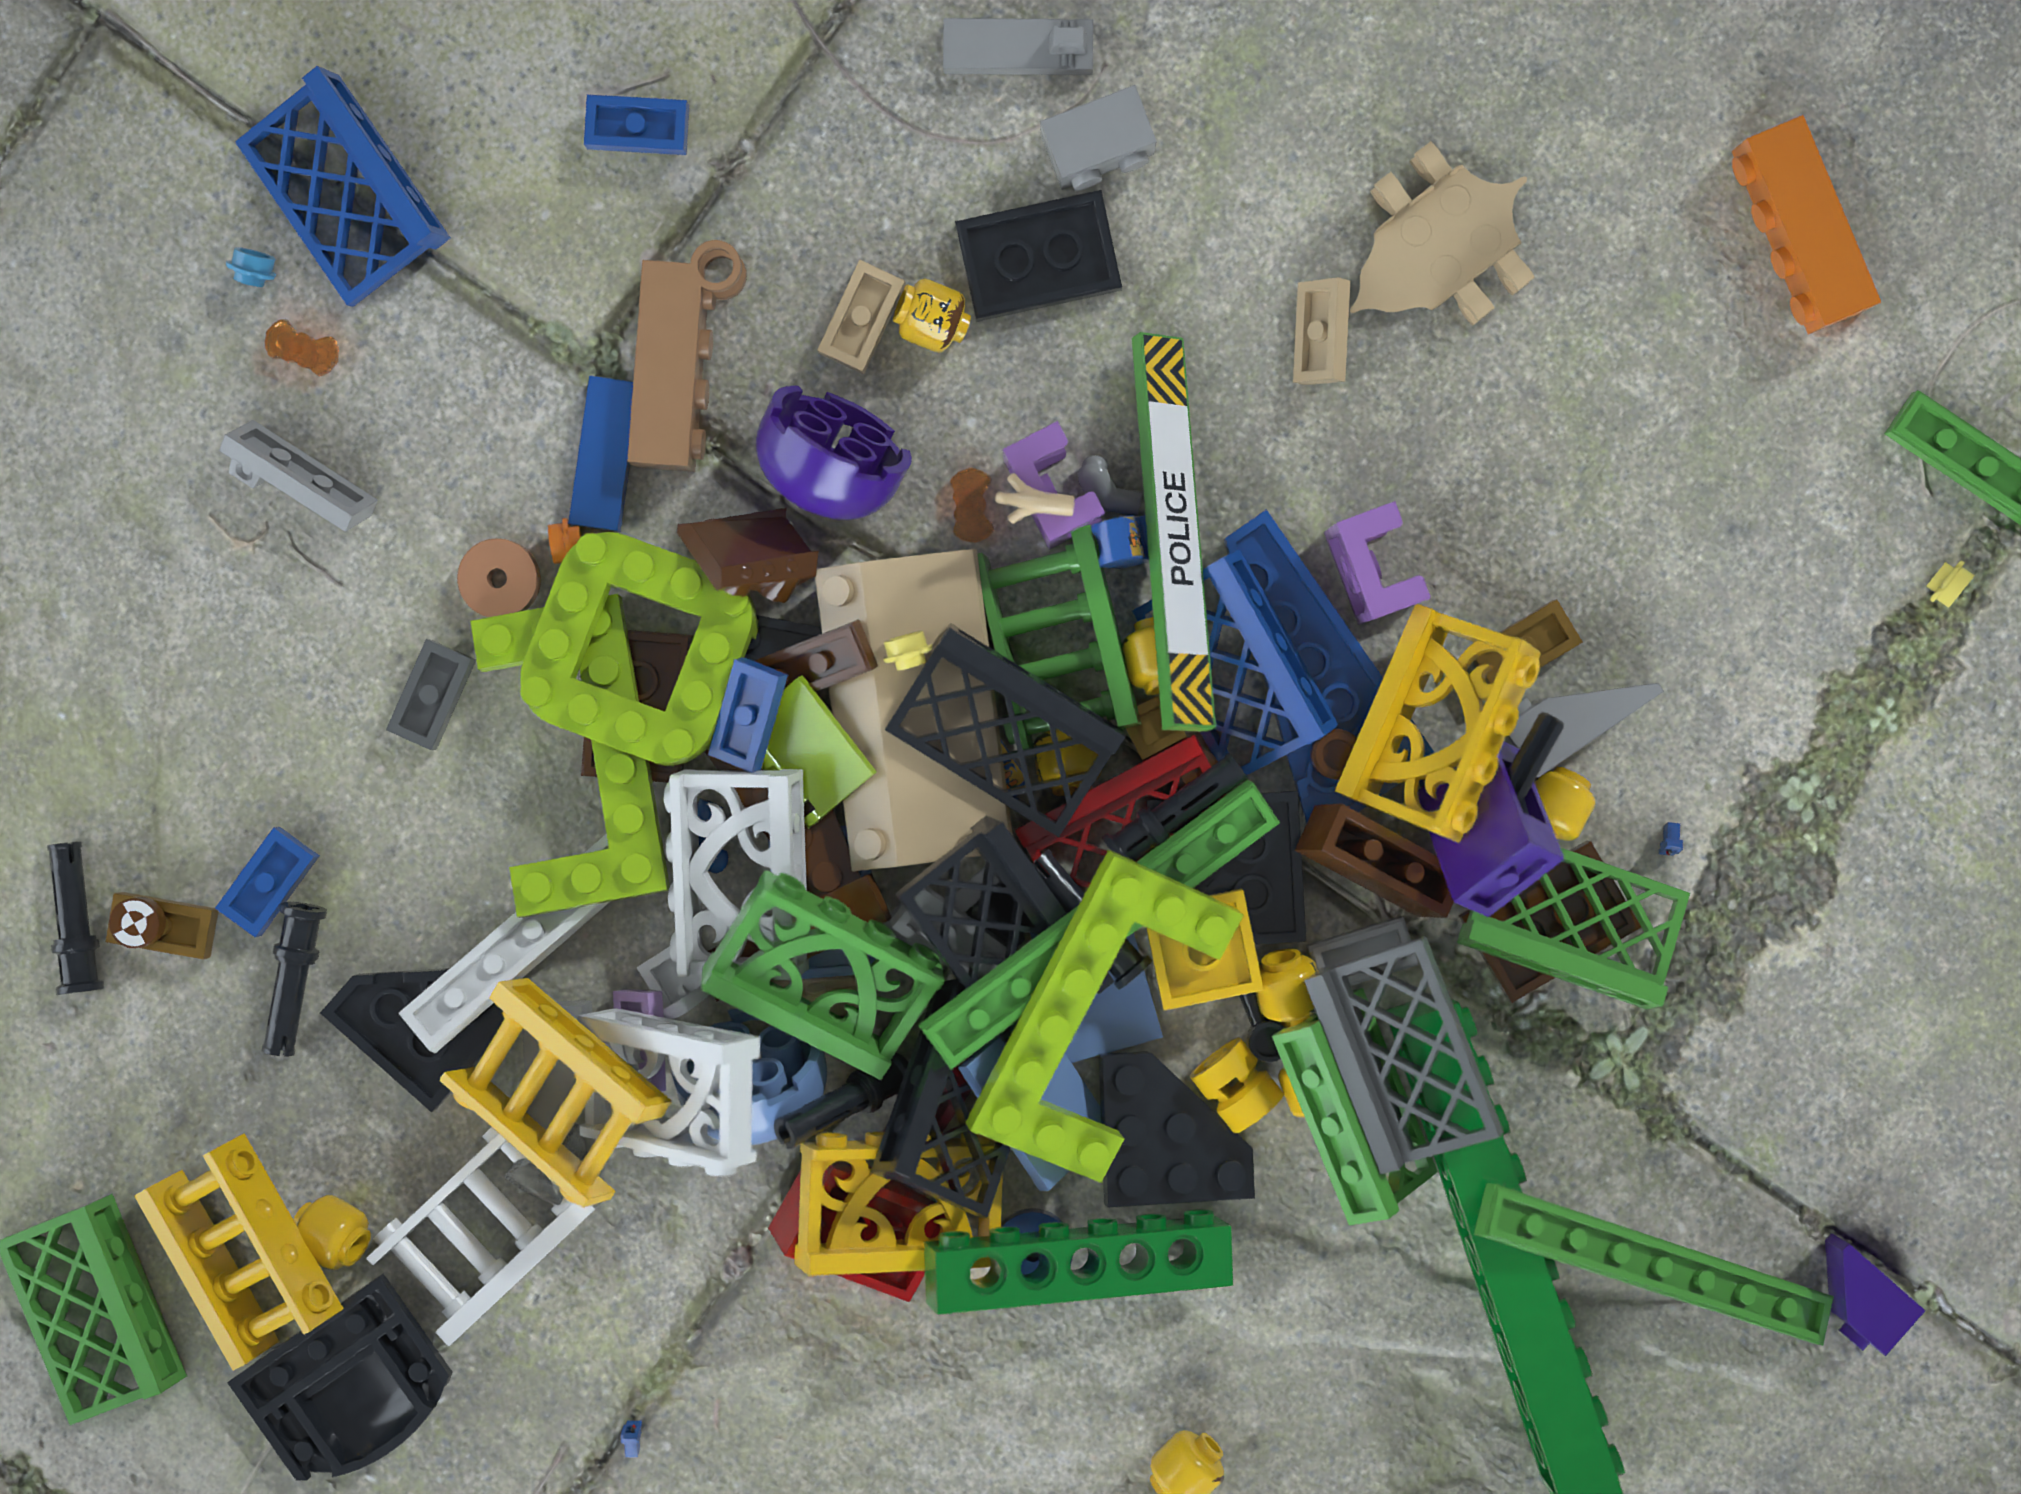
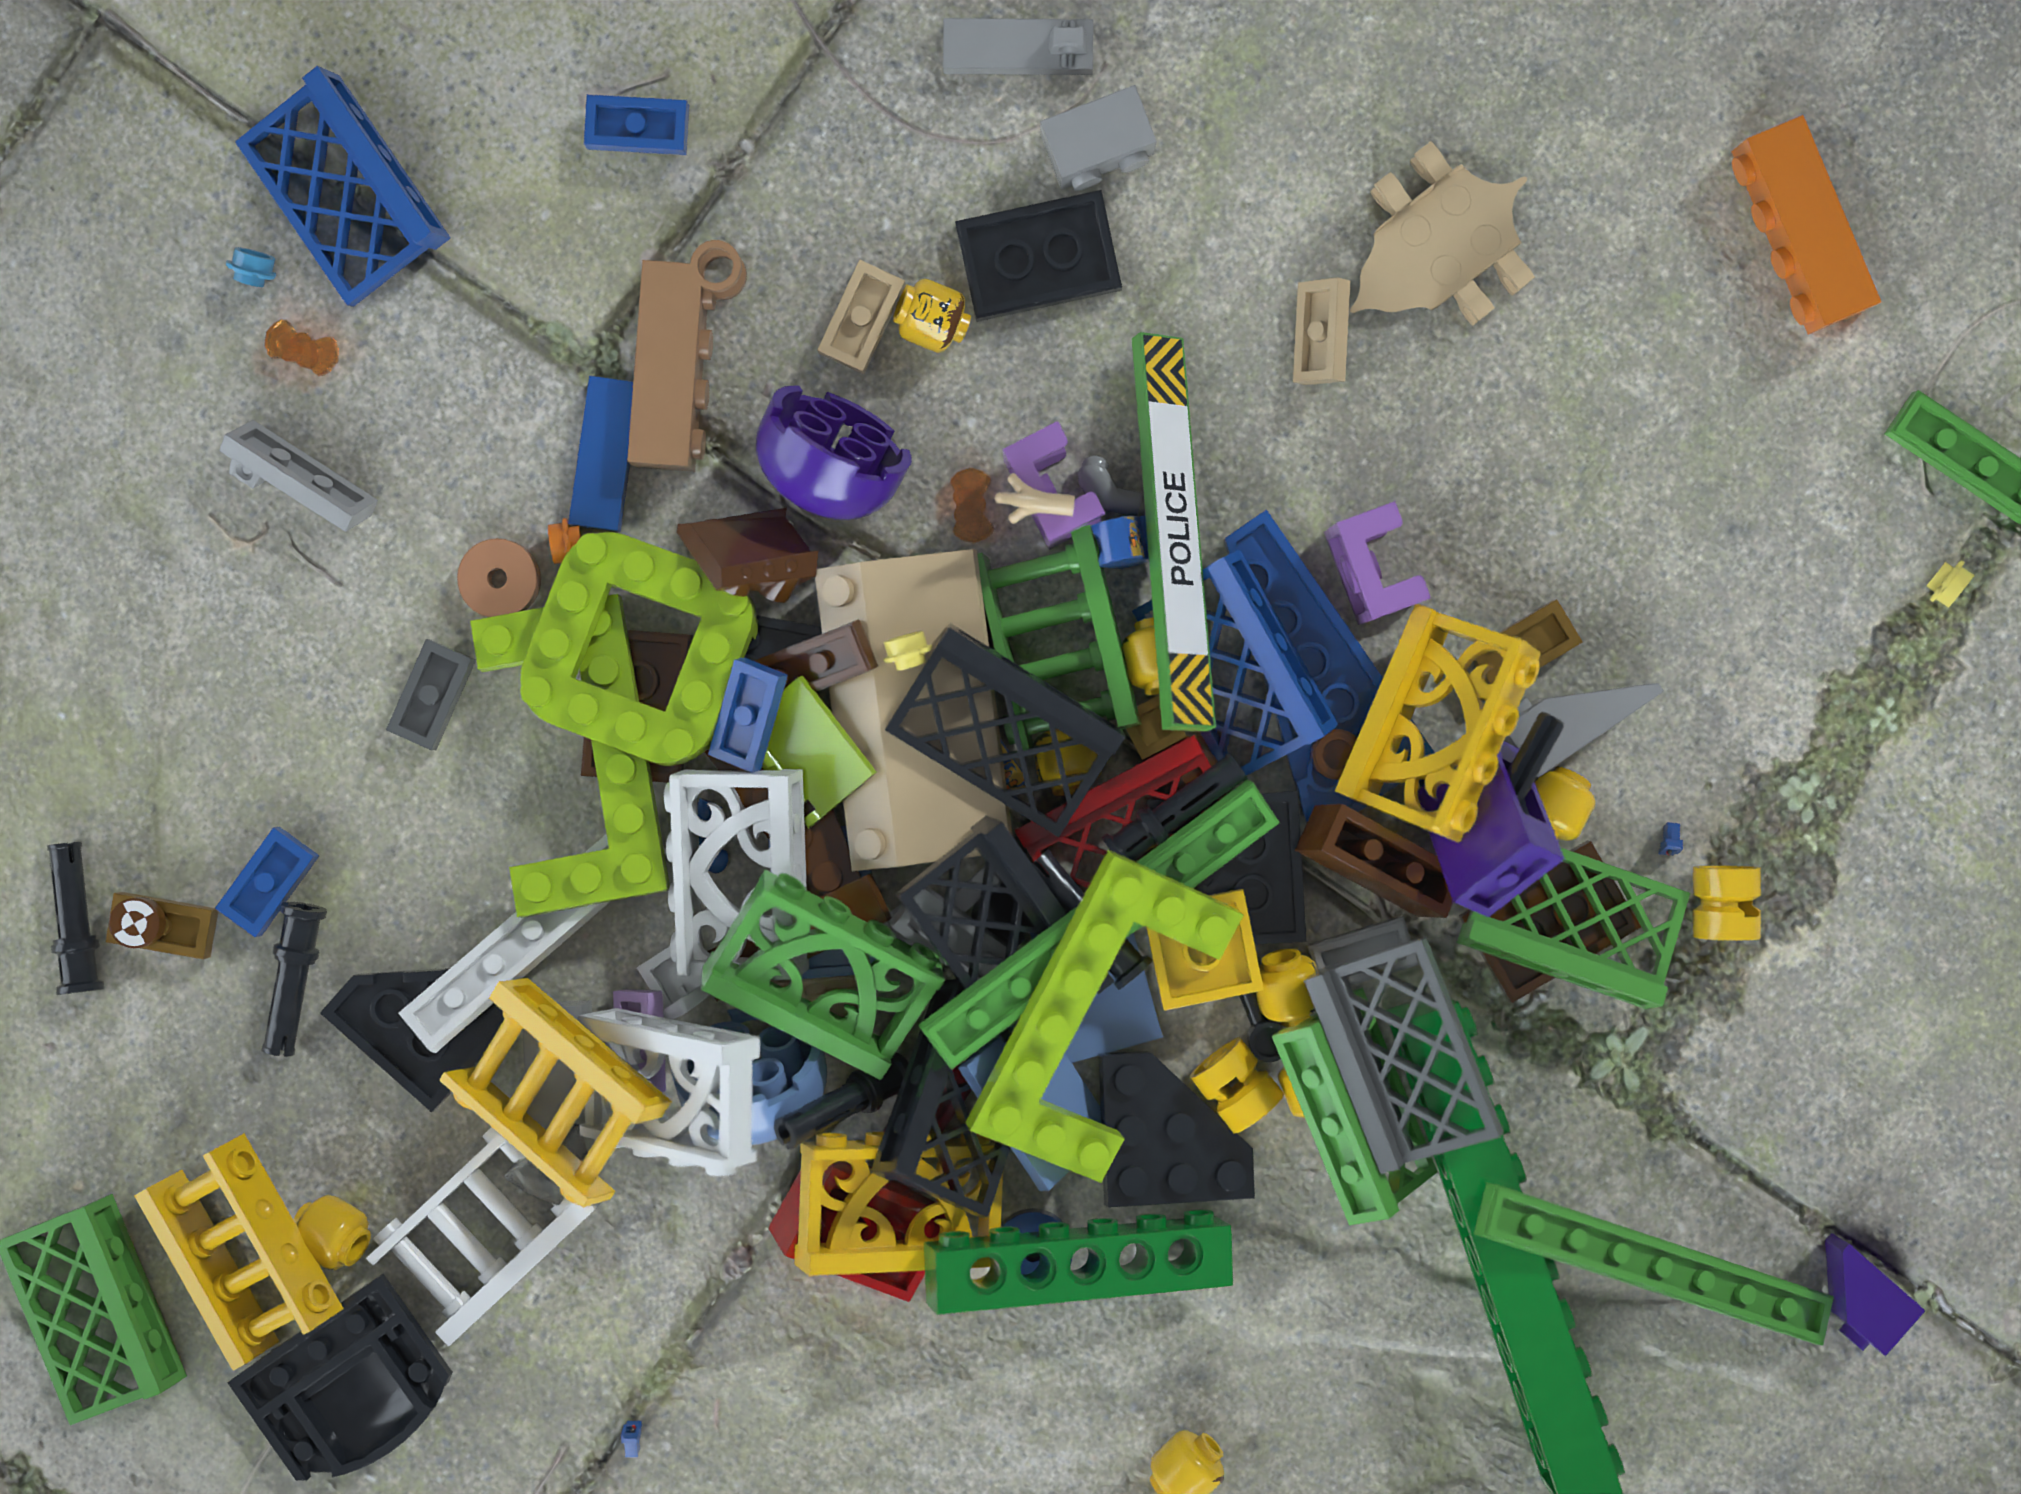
(1727, 902): none -> yellow wheel

